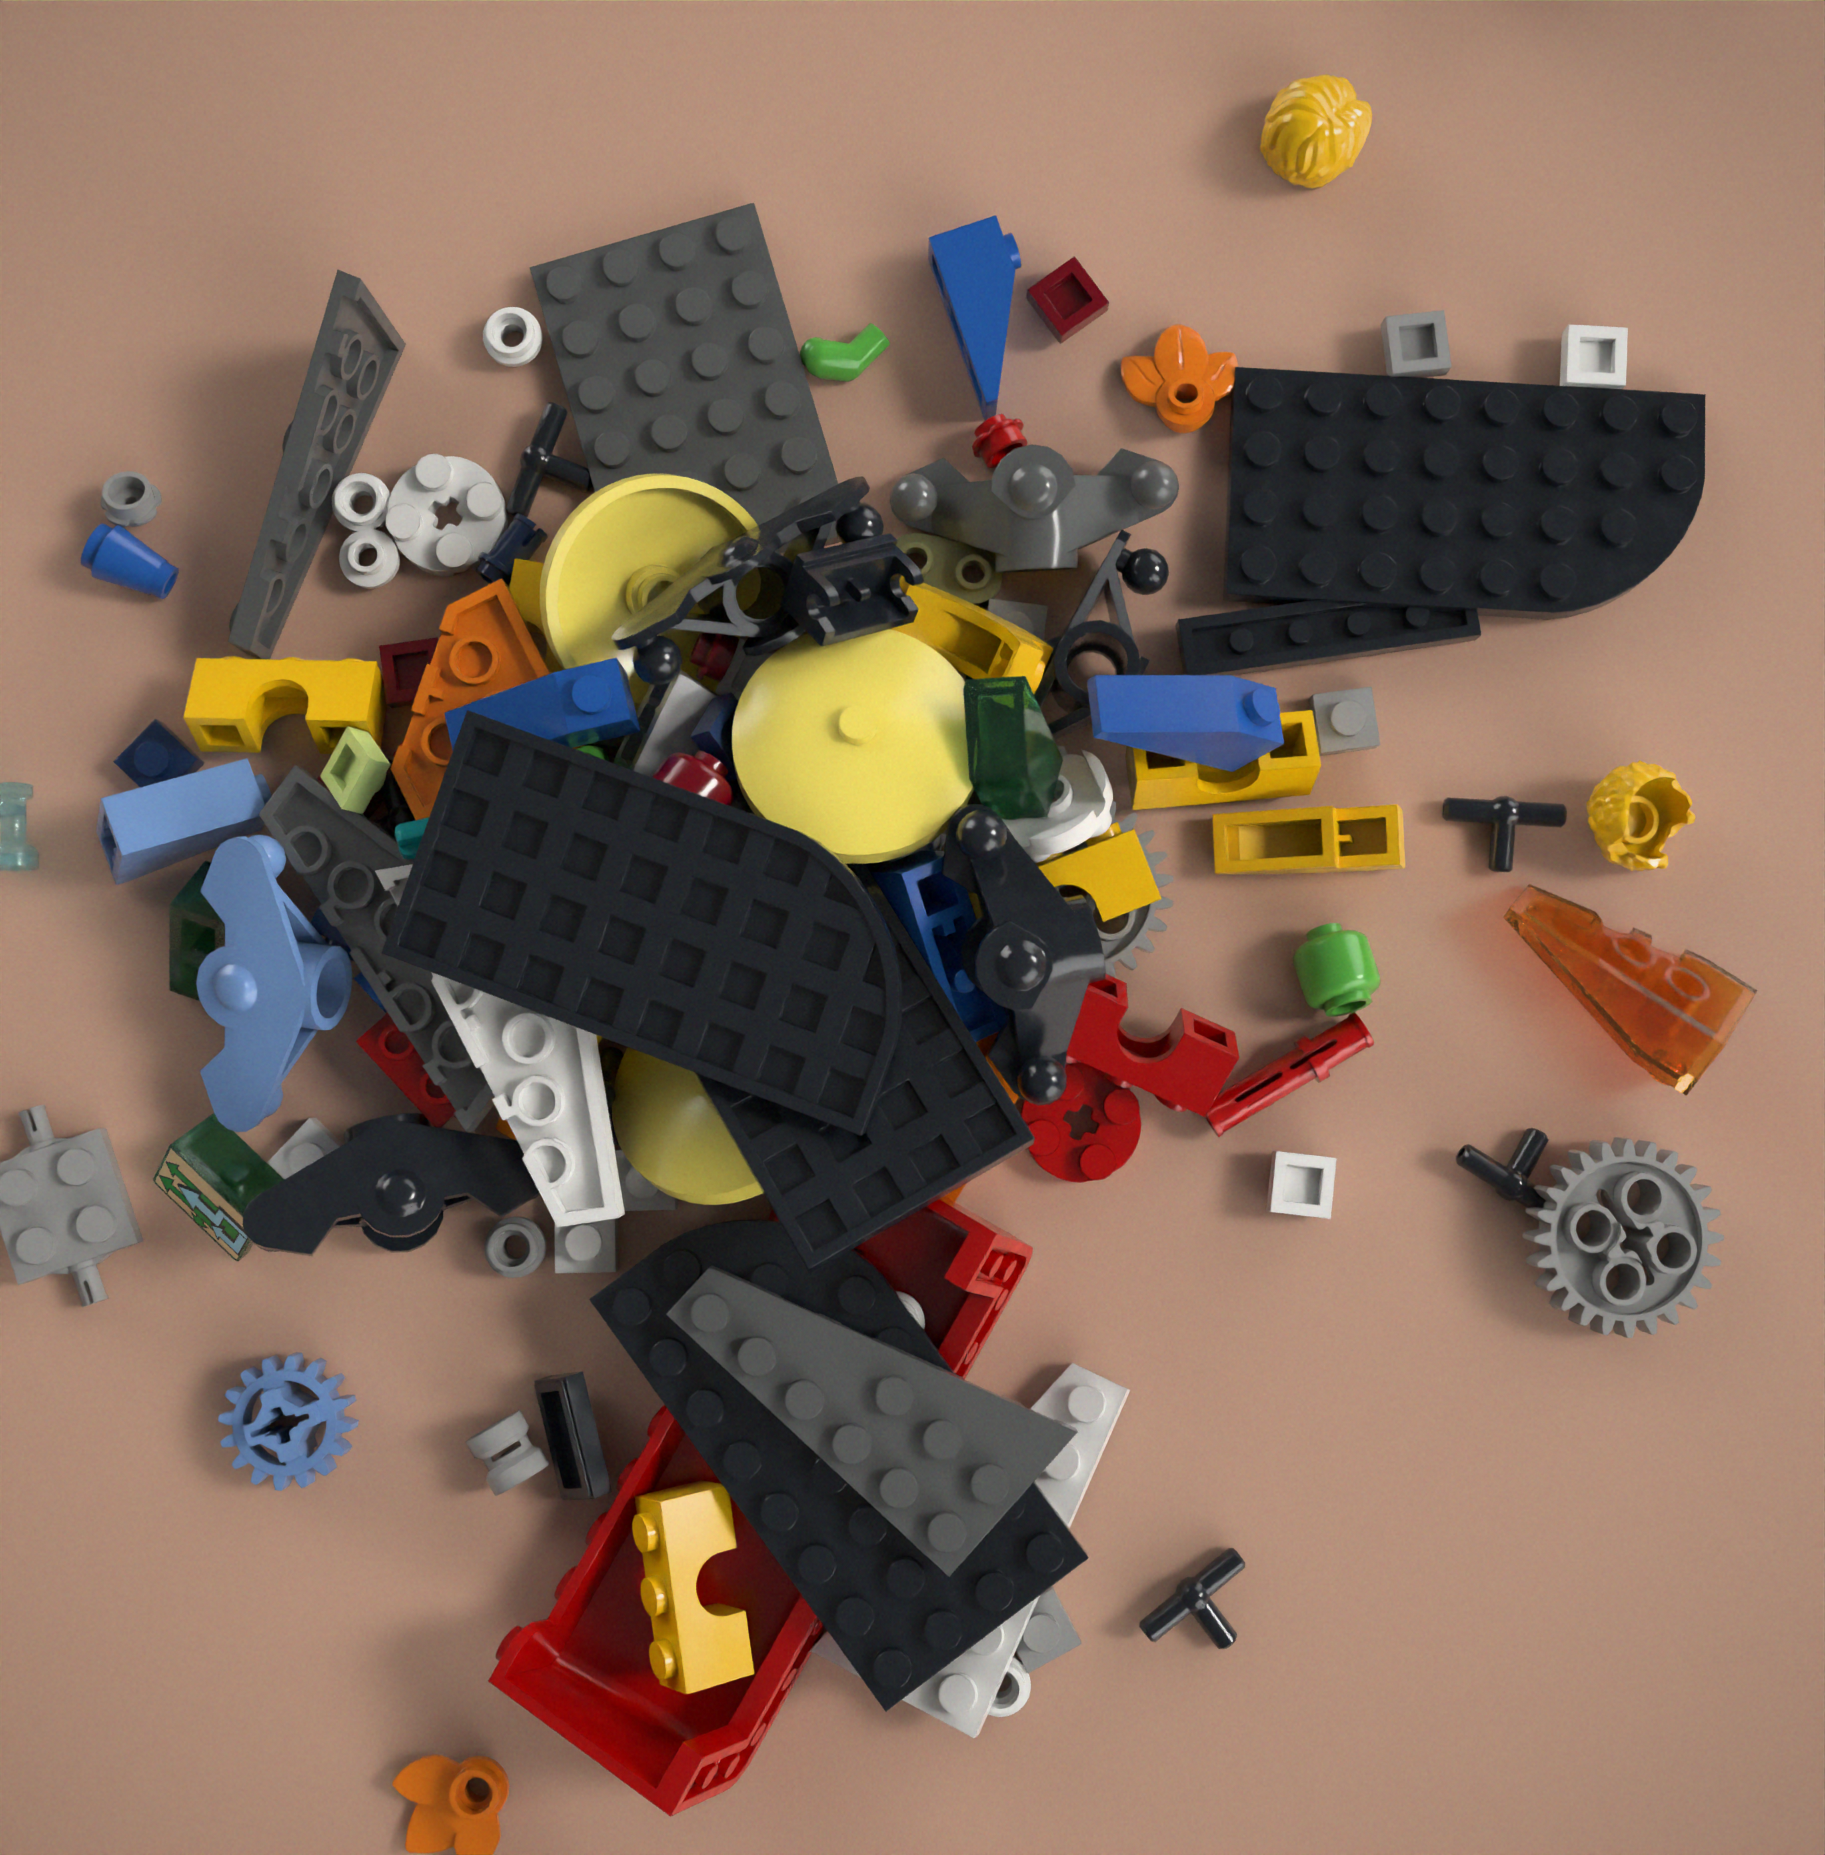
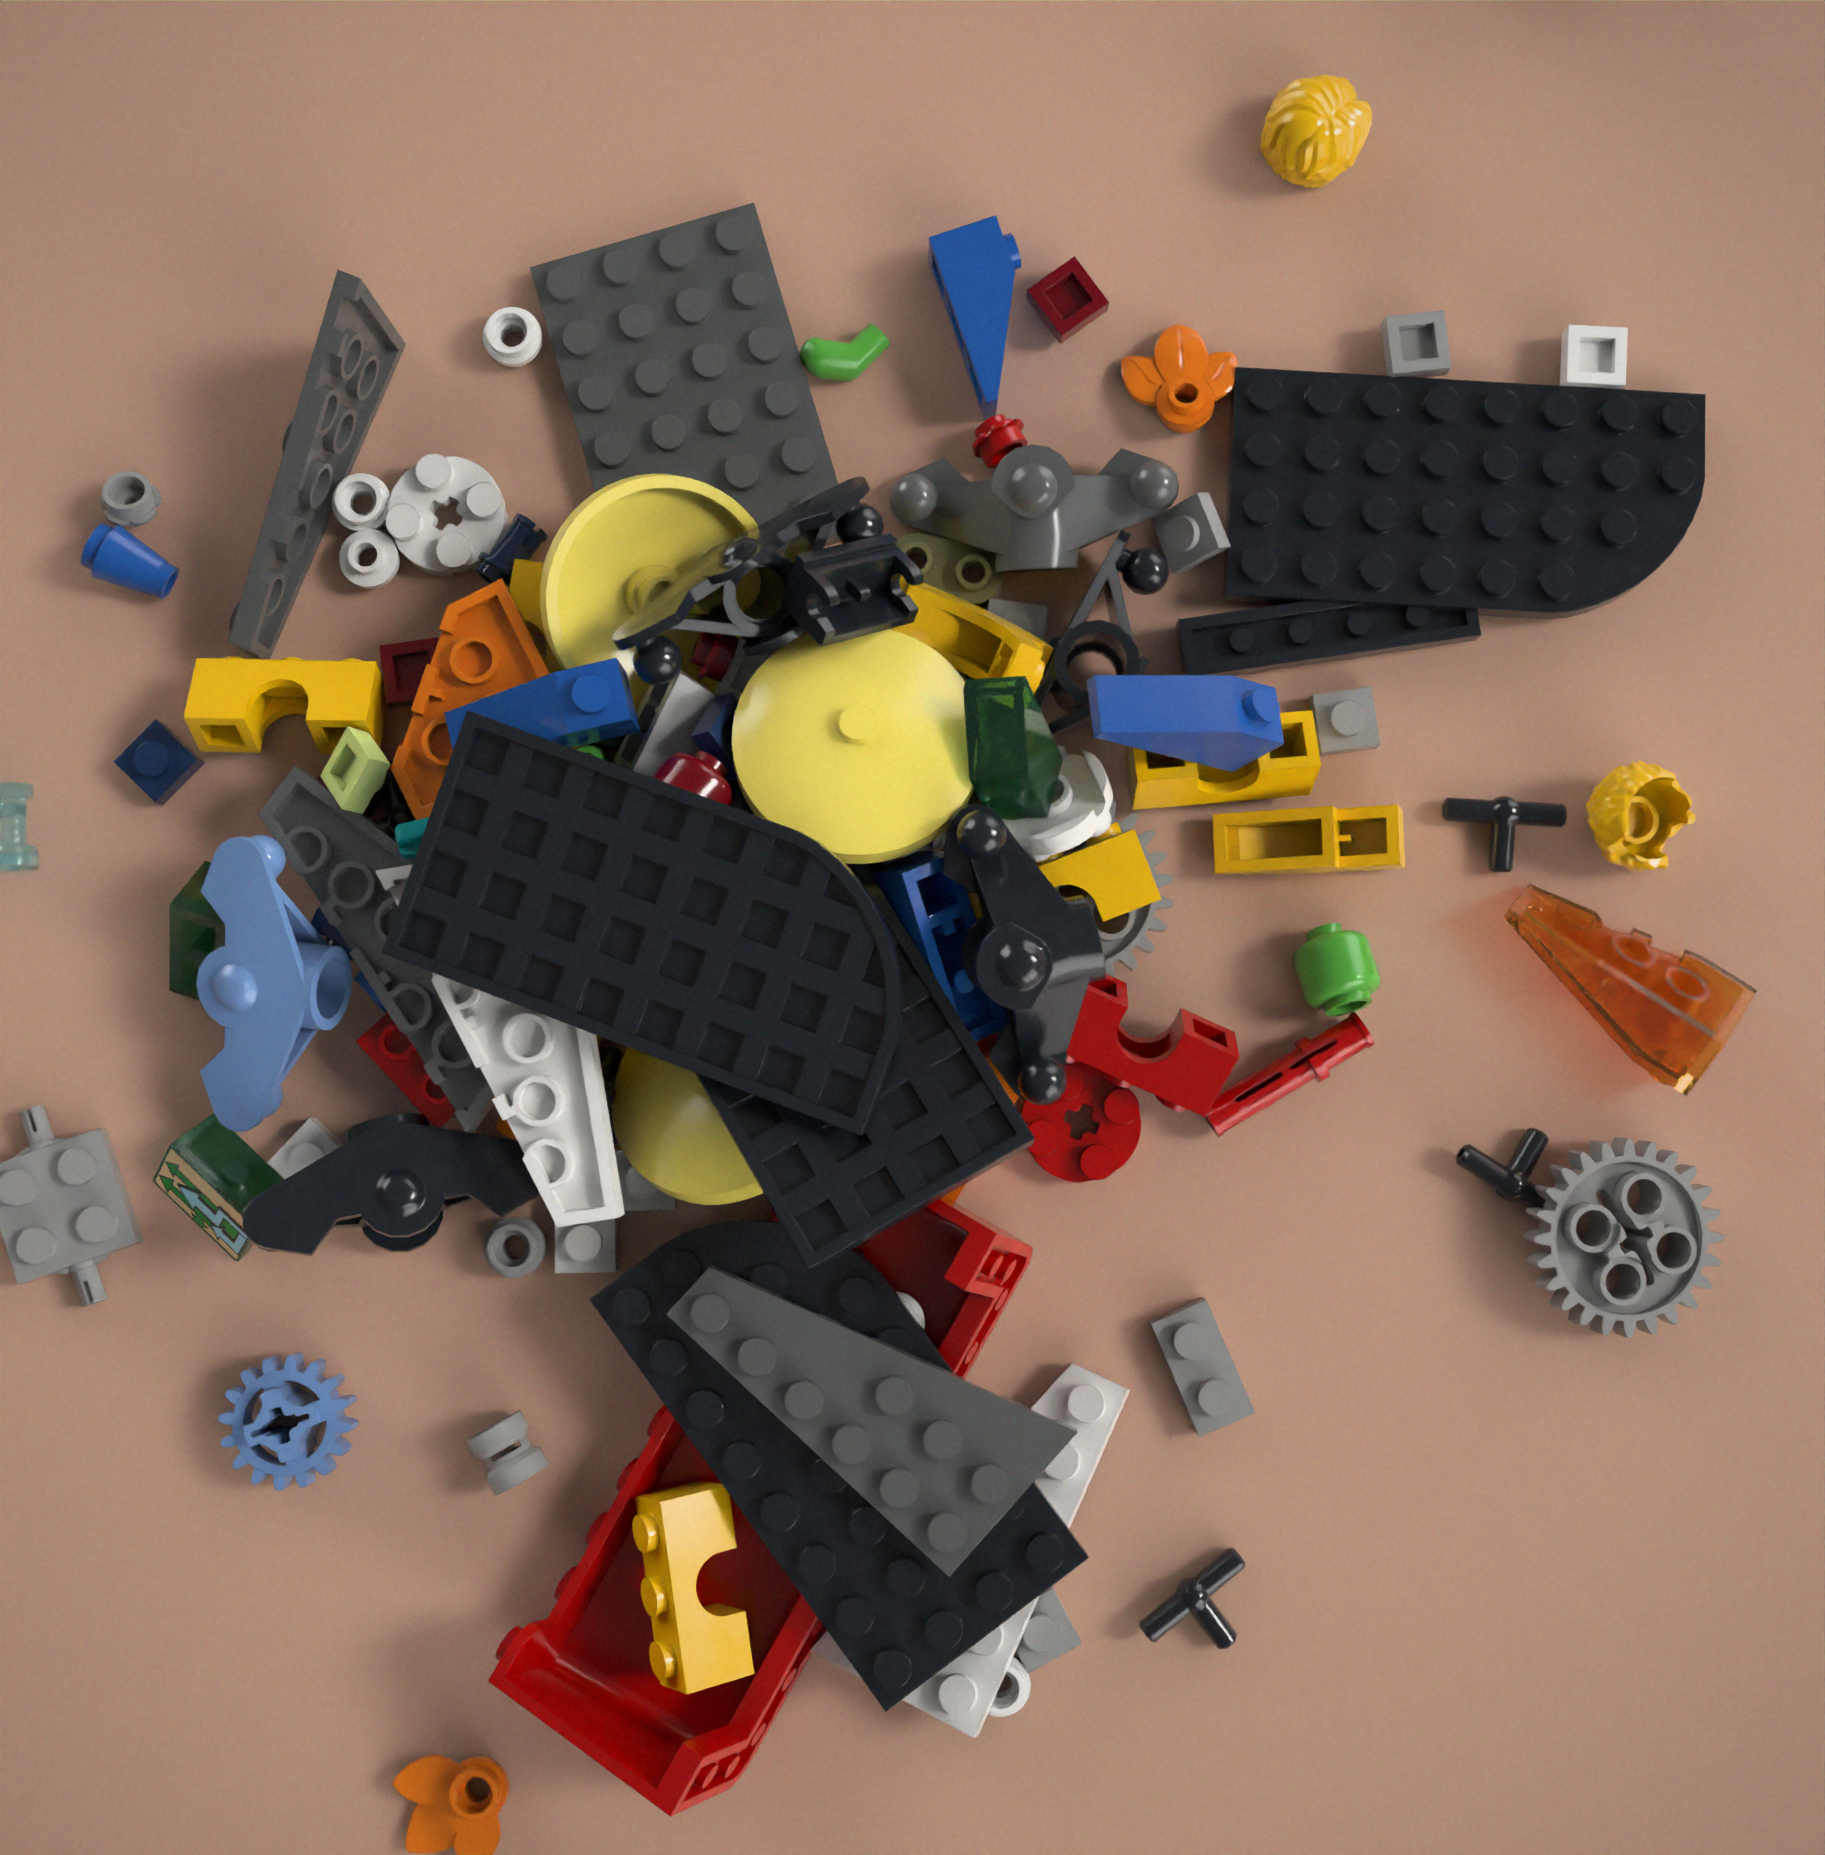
(179, 818): medium blue slope -> none
(539, 461): black piece -> none
(572, 1436): black tile -> none
(1190, 532): none -> light grey plate
(1201, 1367): none -> light grey plate
(1301, 1184): white plate -> none

